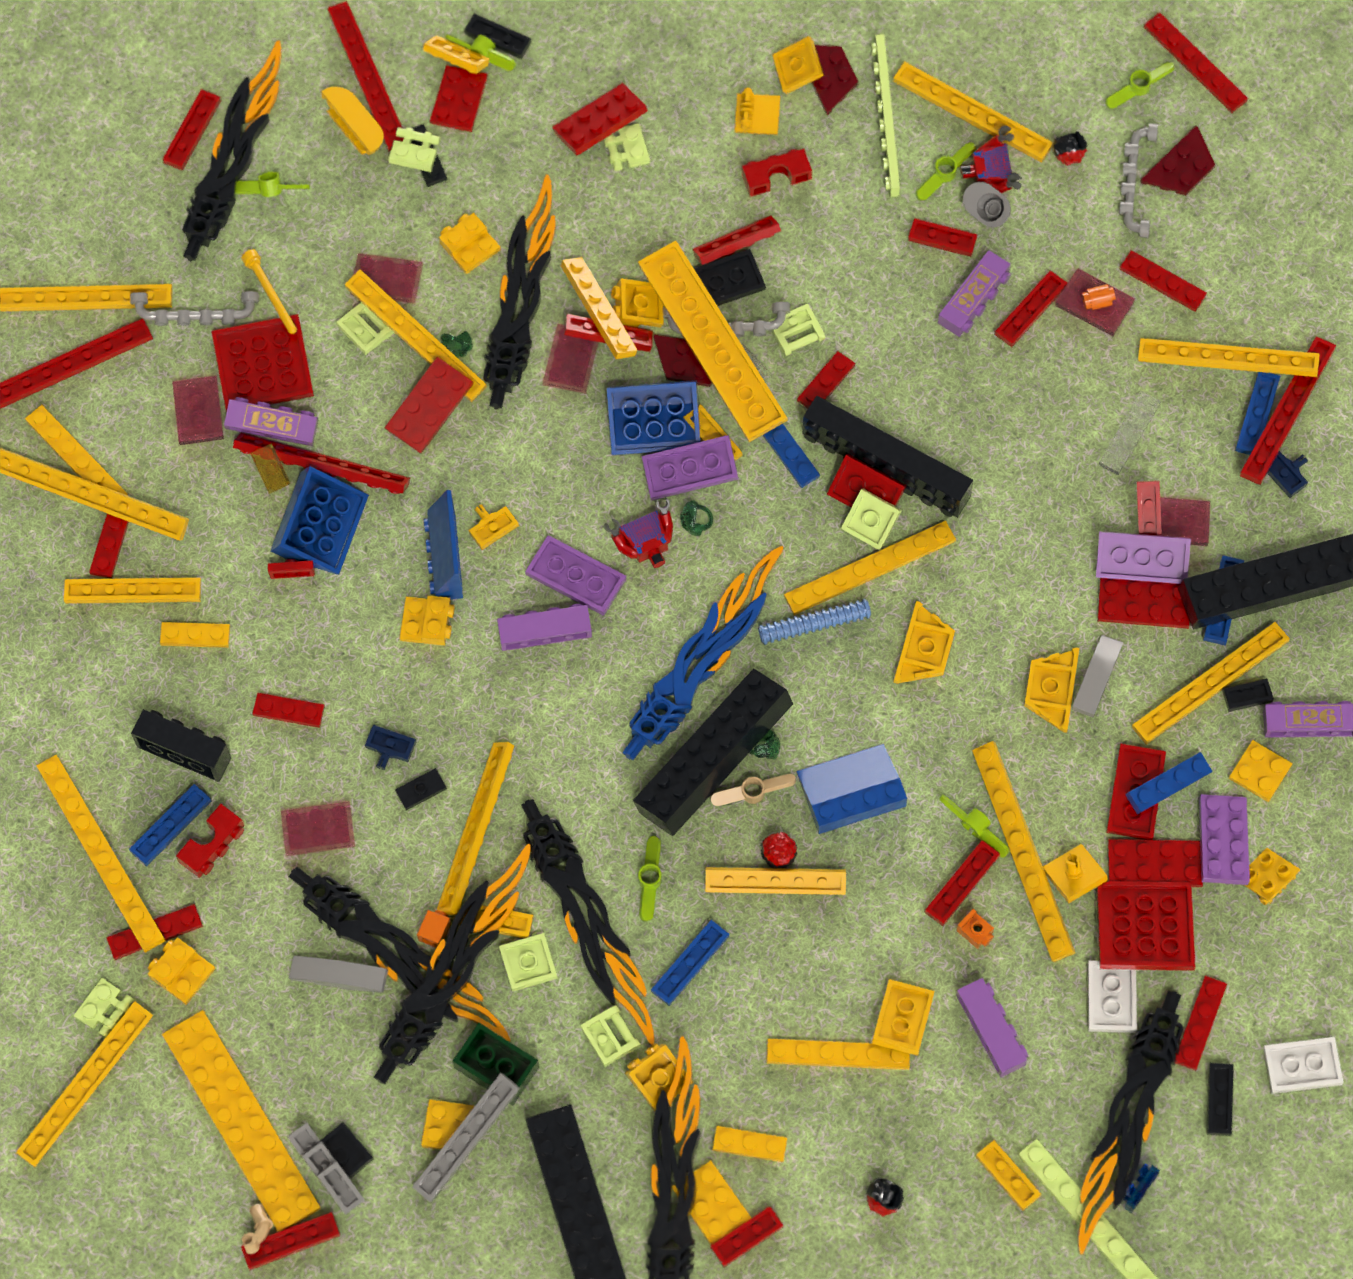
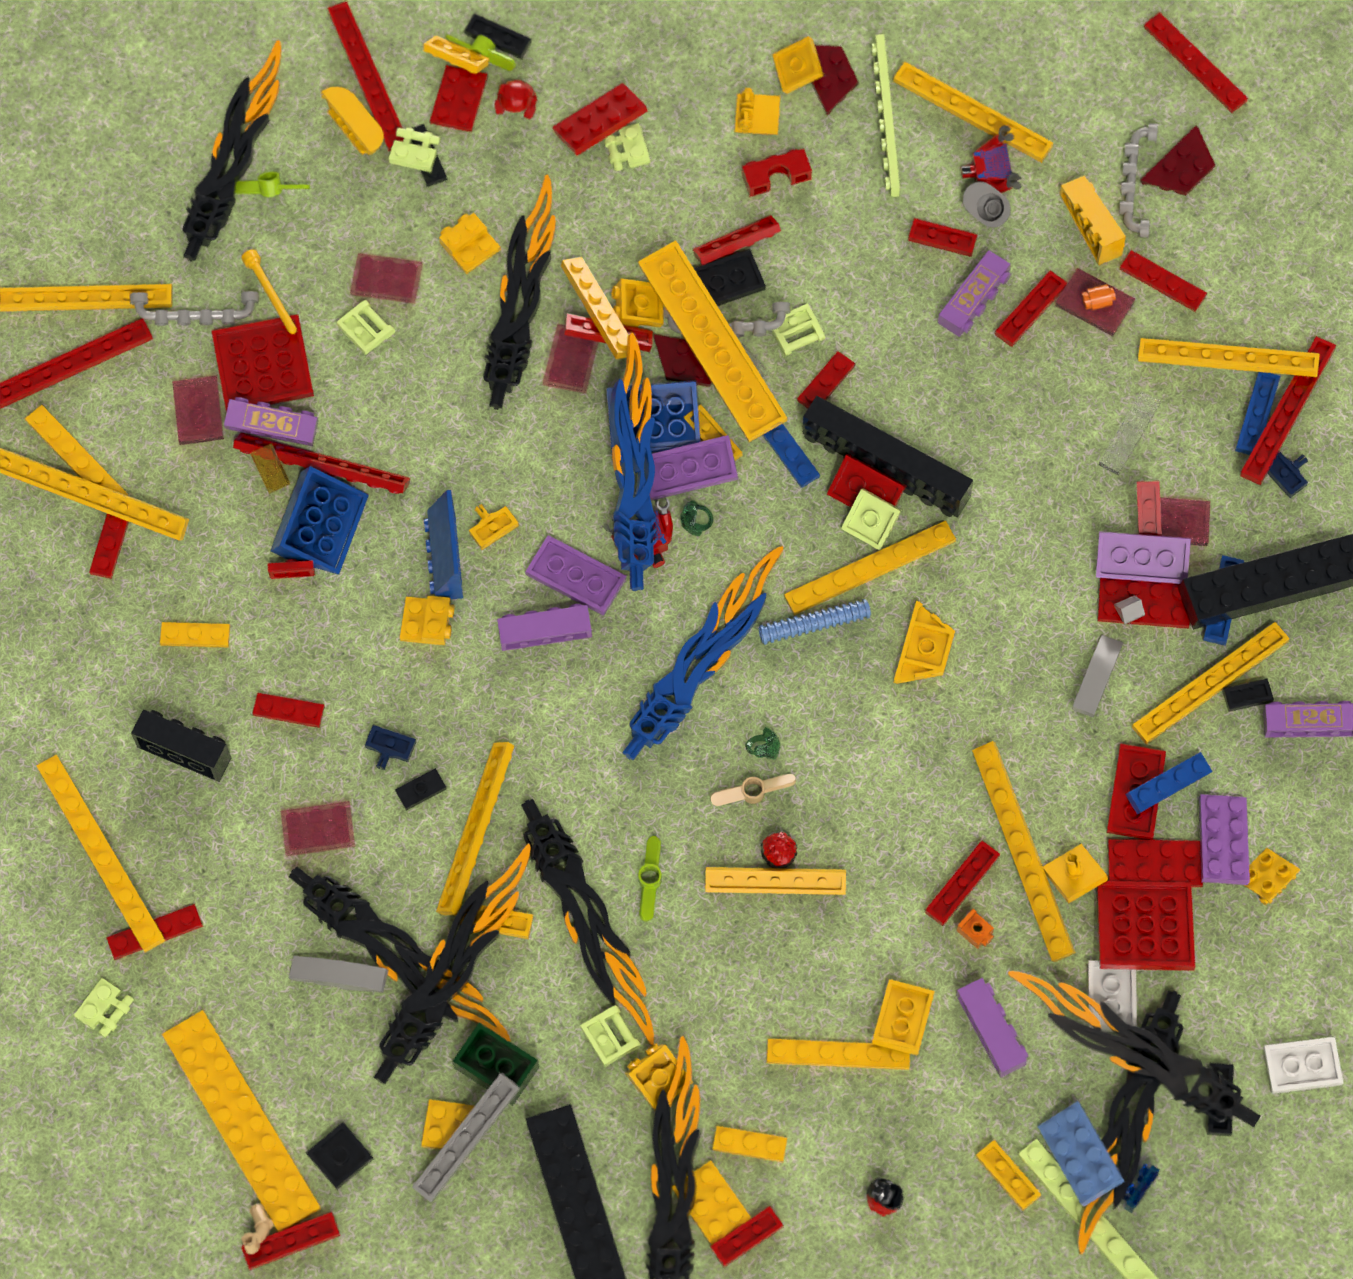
(84, 1084): yellow plate -> none
(132, 590): yellow plate -> none
(170, 825): blue plate -> none
(180, 970): yellow plate -> none
(191, 130): red plate -> none
(199, 857): red arch -> none
(325, 1168): light grey slope -> none
(408, 328): yellow plate -> none
(429, 405): red plate -> none
(434, 928): orange brick -> none
(458, 345): clear green piece -> none
(516, 97): none -> red helmet
(528, 962): yellowish green plate -> none
(636, 455): none -> blue piece
(690, 963): blue plate -> none
(713, 752): black brick -> none
(852, 788): slope -> none
(939, 177): lime piece -> none
(979, 823): lime piece -> none
(1052, 687): yellow wing -> none
(1070, 148): black piece -> none
(1081, 1153): none -> medium blue plate
(1093, 220): none -> yellow wedge
(1116, 1047): none -> black piece
(1130, 609): none -> light grey slope
(1132, 90): lime piece -> none
(1200, 1023): red plate -> none
(1260, 771): yellow plate -> none

